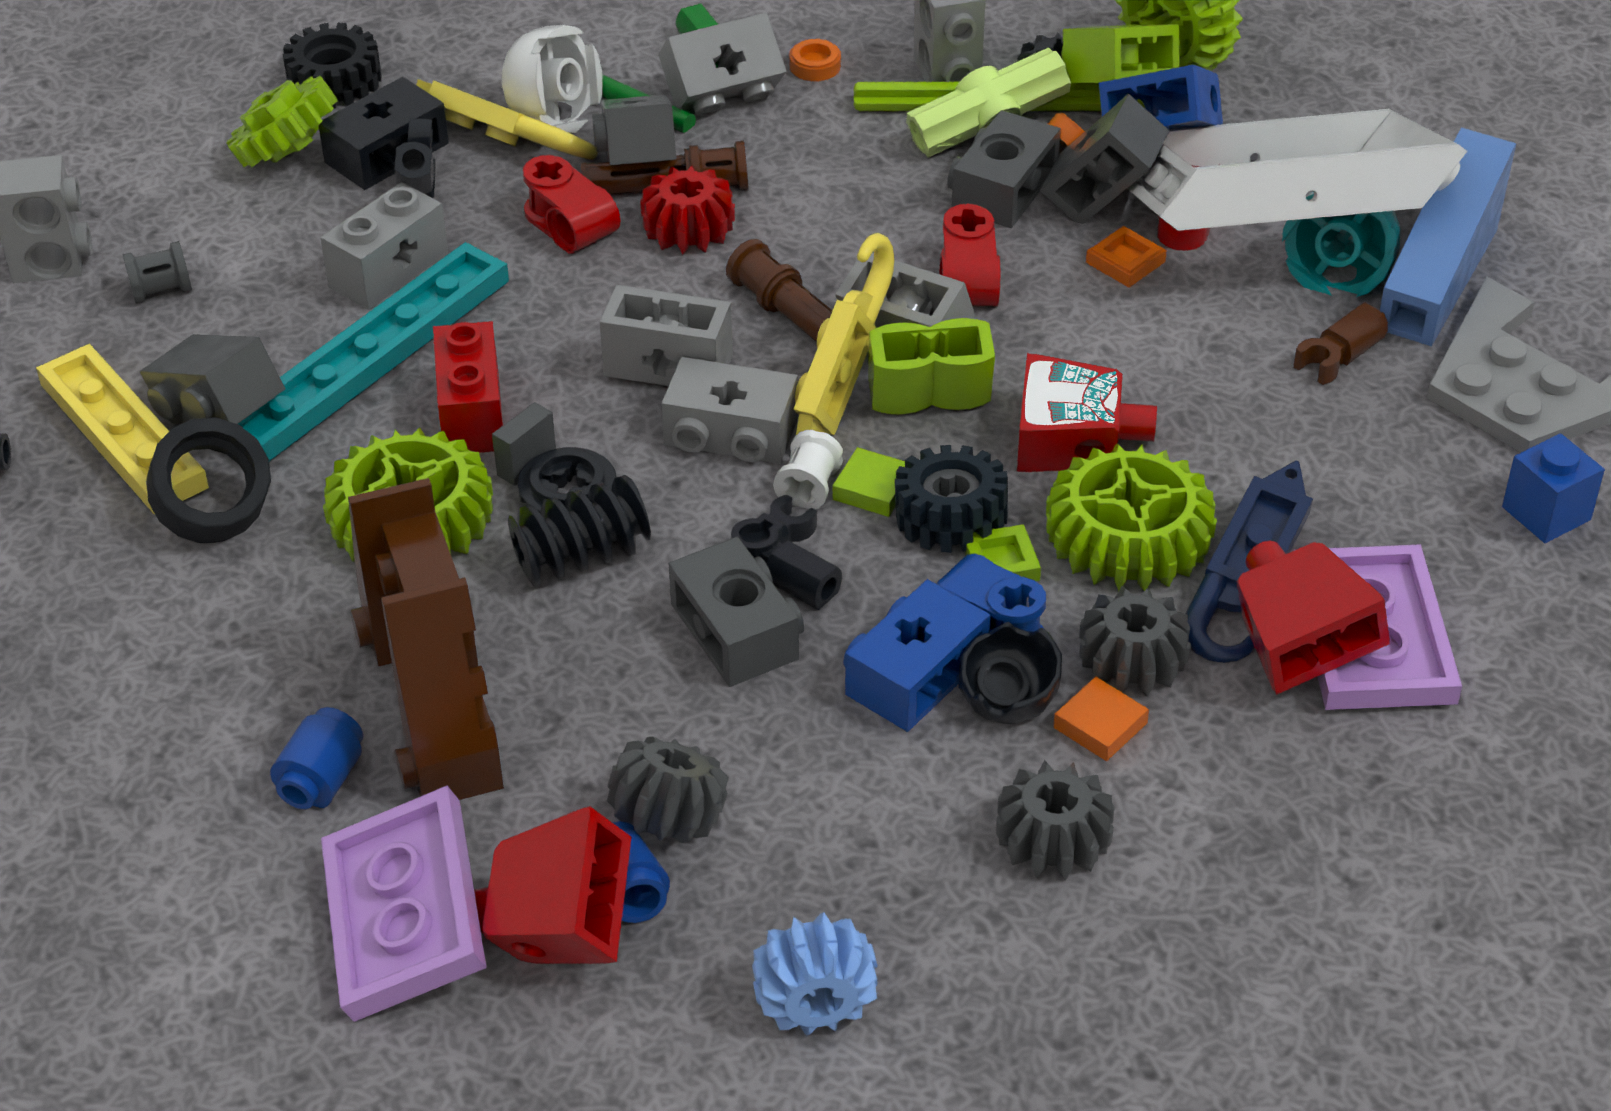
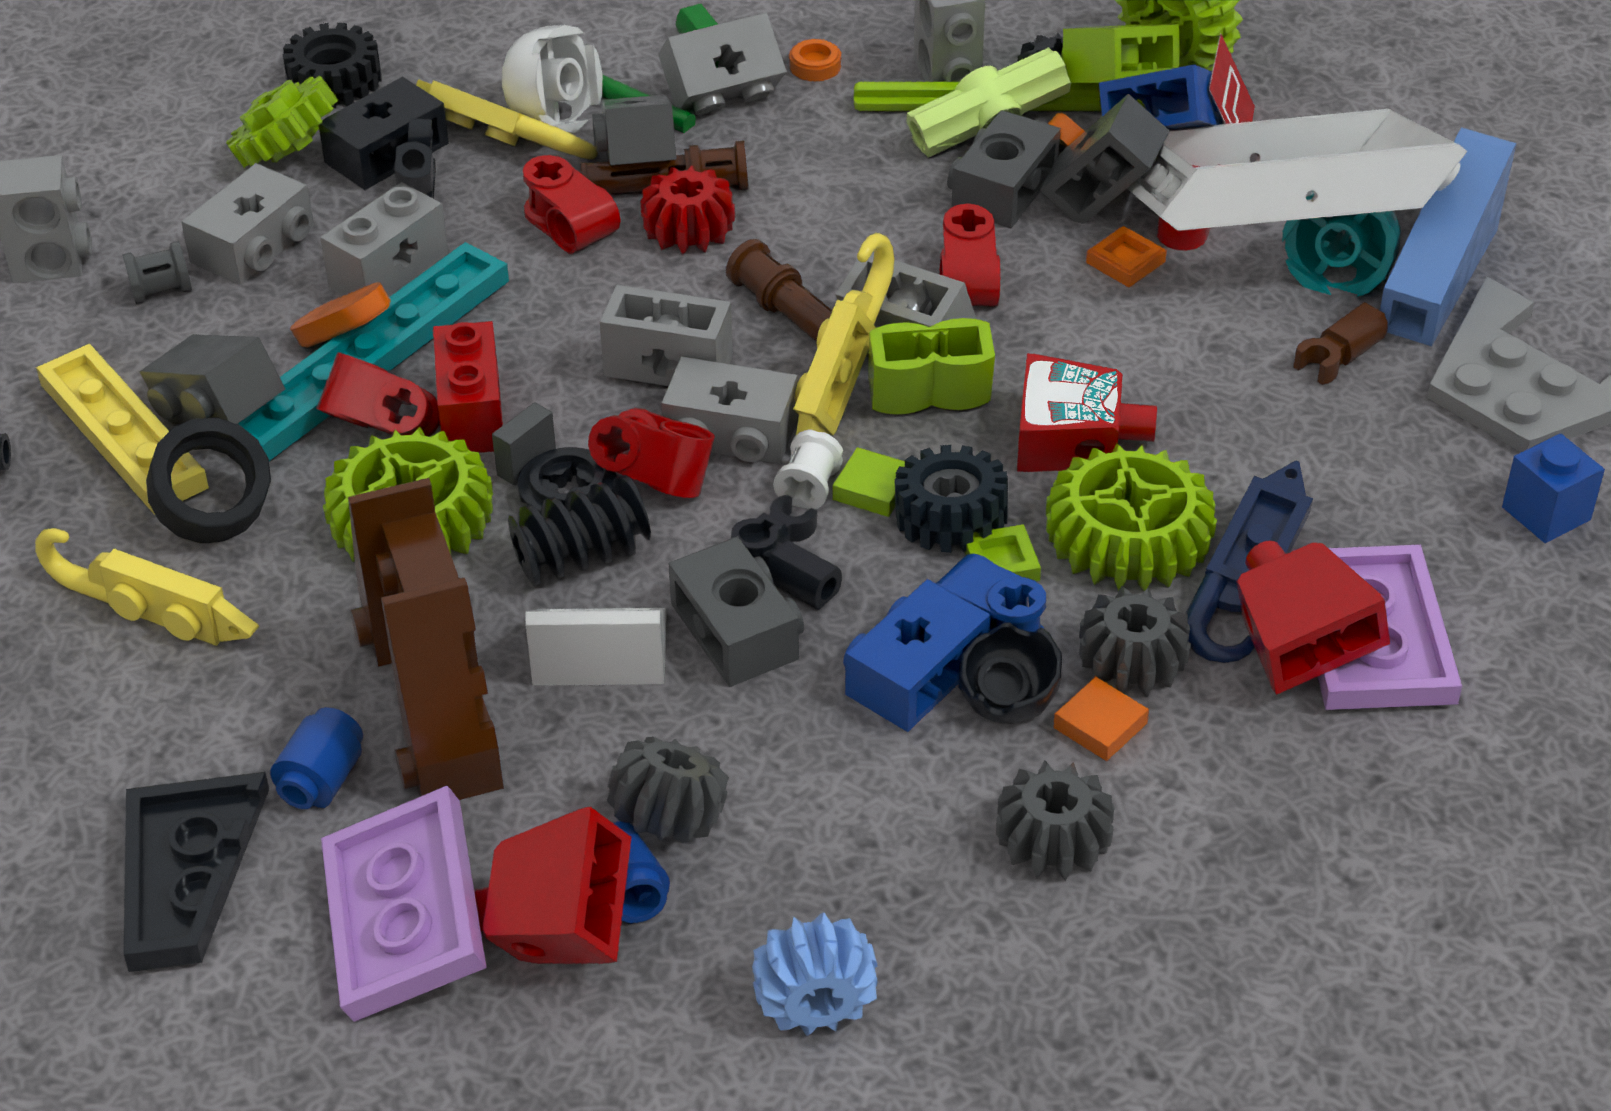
(148, 591): none -> light yellow plate
(182, 862): none -> black wing
(248, 224): none -> light grey brick
(341, 315): none -> orange tile
(373, 396): none -> red piece
(597, 646): none -> white slope
(653, 450): none -> red piece
(1229, 89): none -> red sticker

